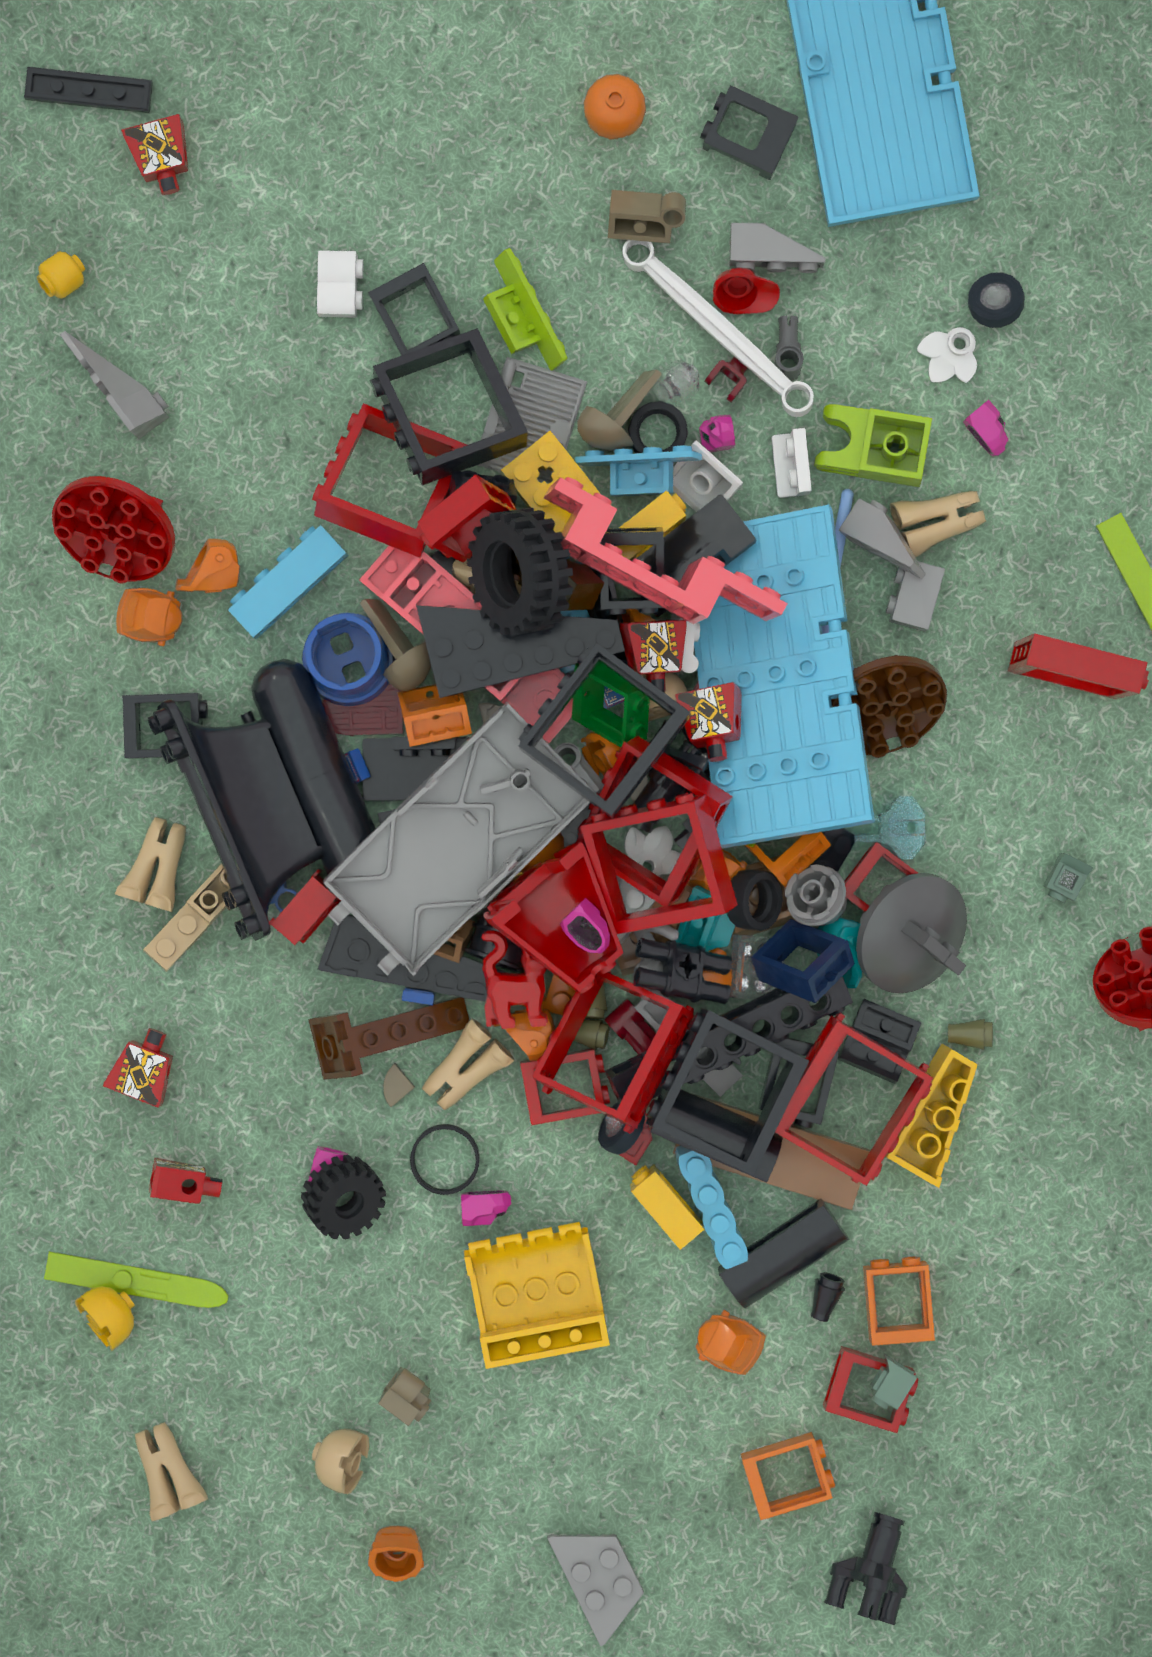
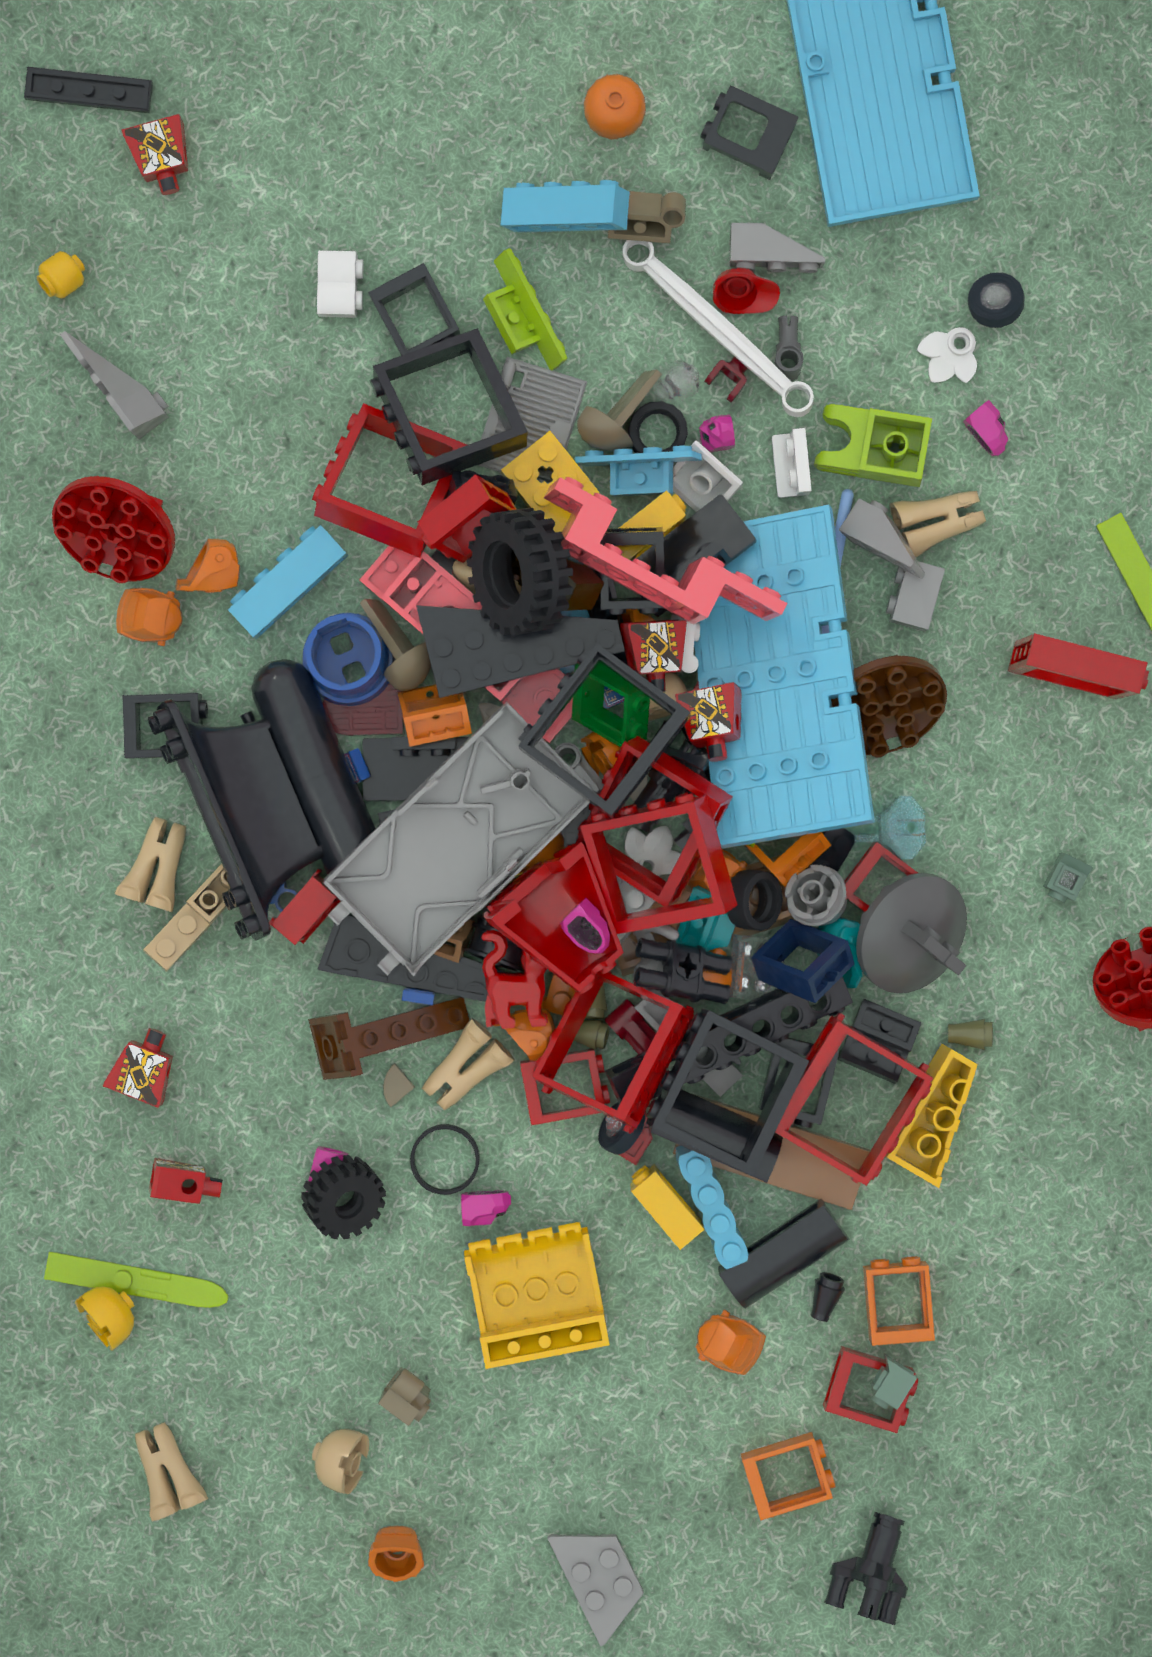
(565, 207): none -> medium azure brick

